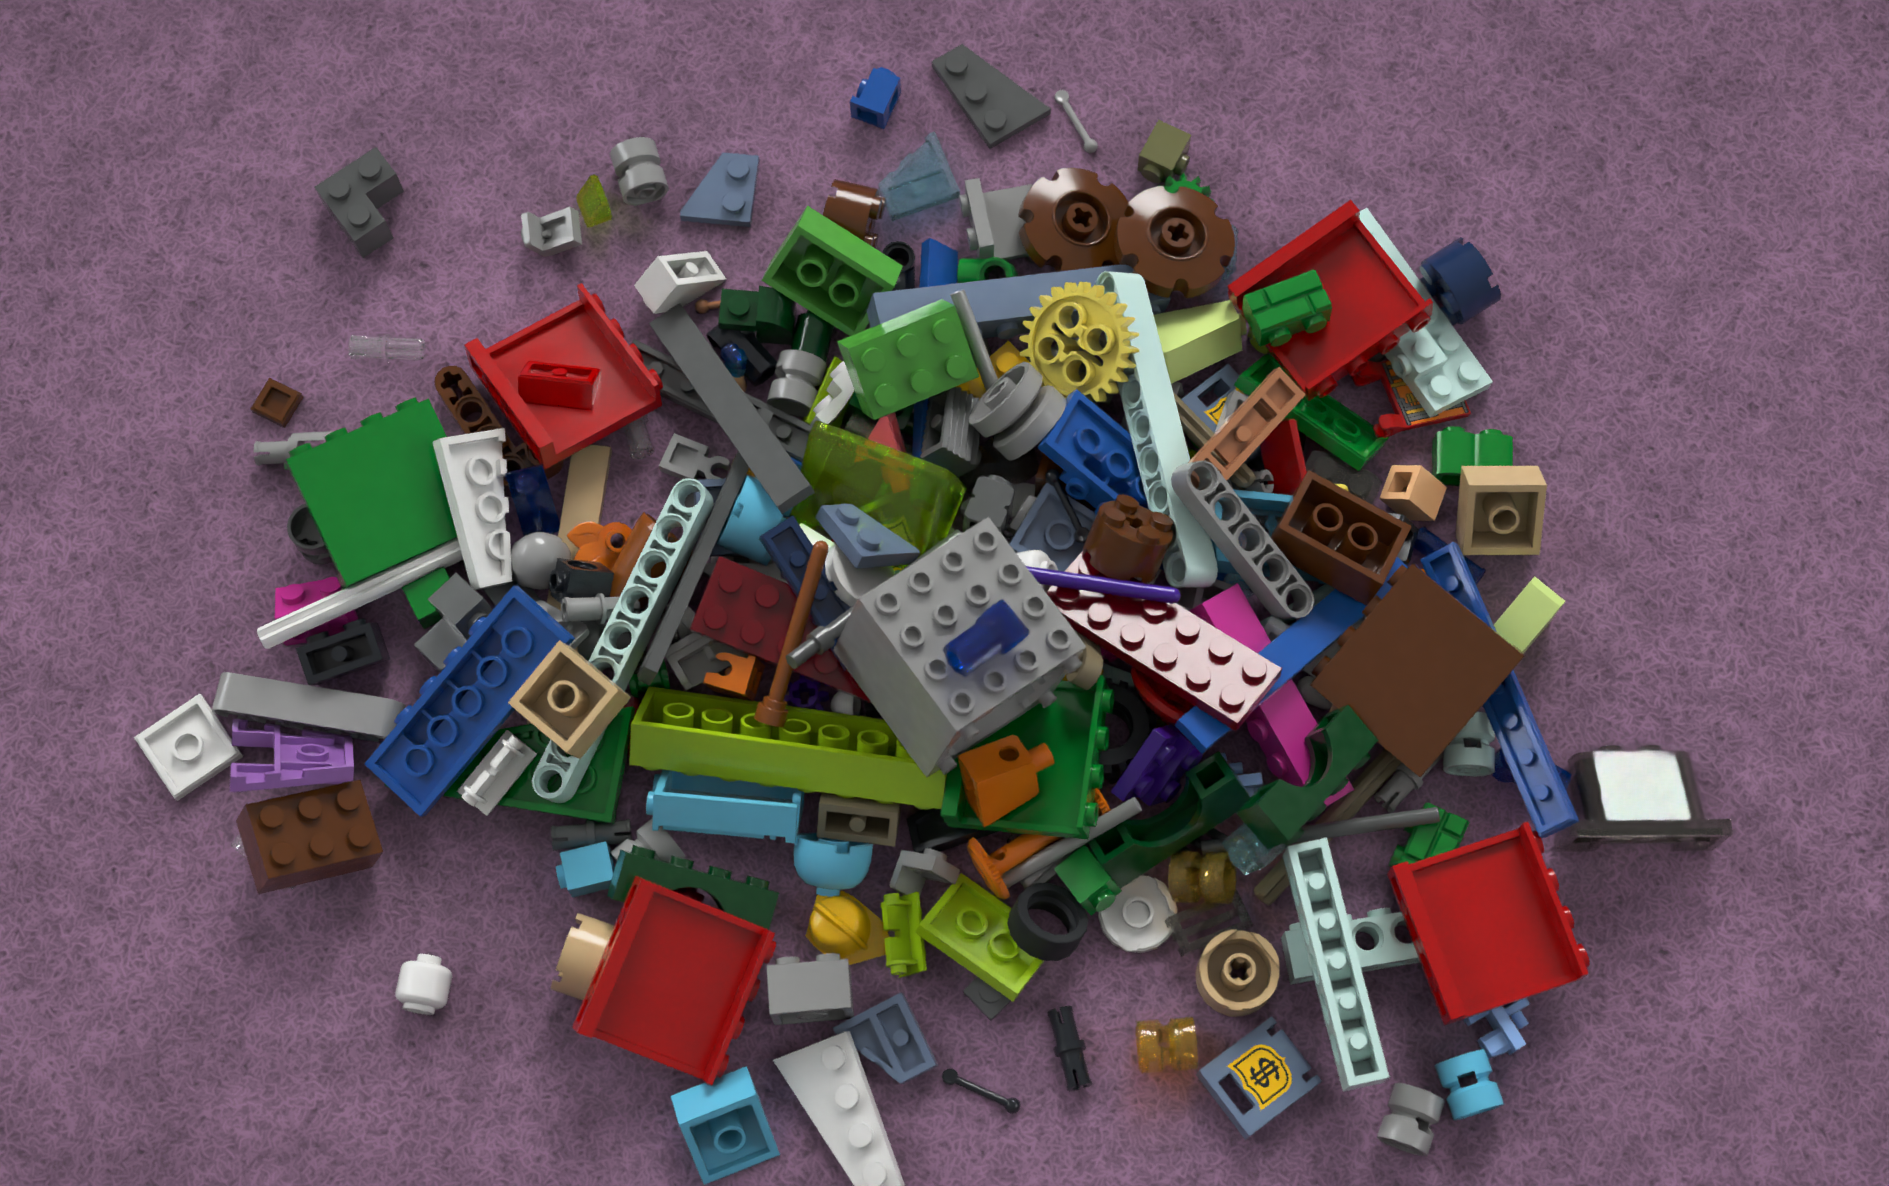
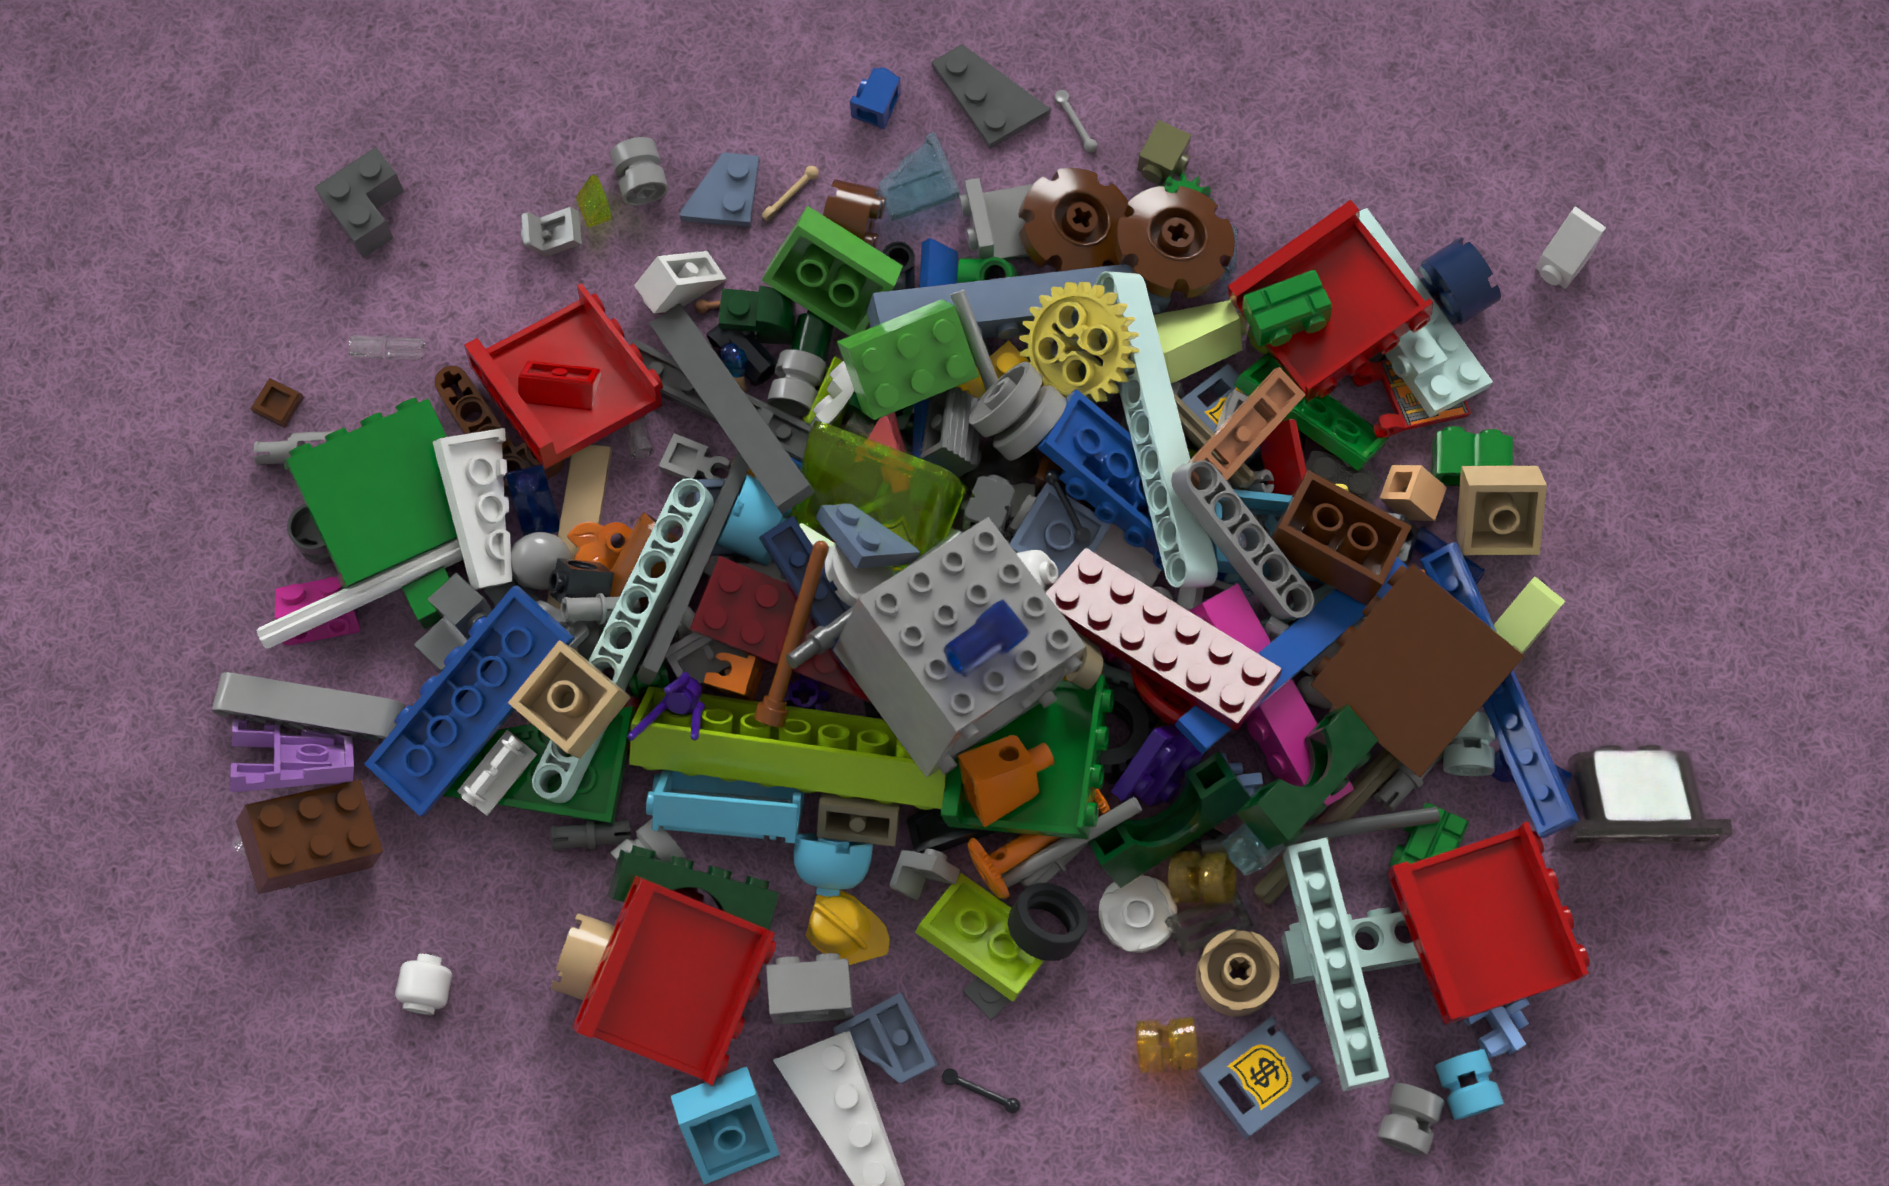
(188, 747): white tile -> none
(343, 653): black brick -> none
(586, 869): medium azure brick -> none
(681, 698): none -> dark purple plant
(810, 174): none -> tan hinge
(846, 704): white hinge -> none
(906, 950): lime hinge -> none
(1069, 1048): black pin -> none
(1088, 880): green brick -> none
(1105, 585): dark purple piece -> none
(1128, 540): reddish brown brick -> none
(1570, 248): none -> white slope

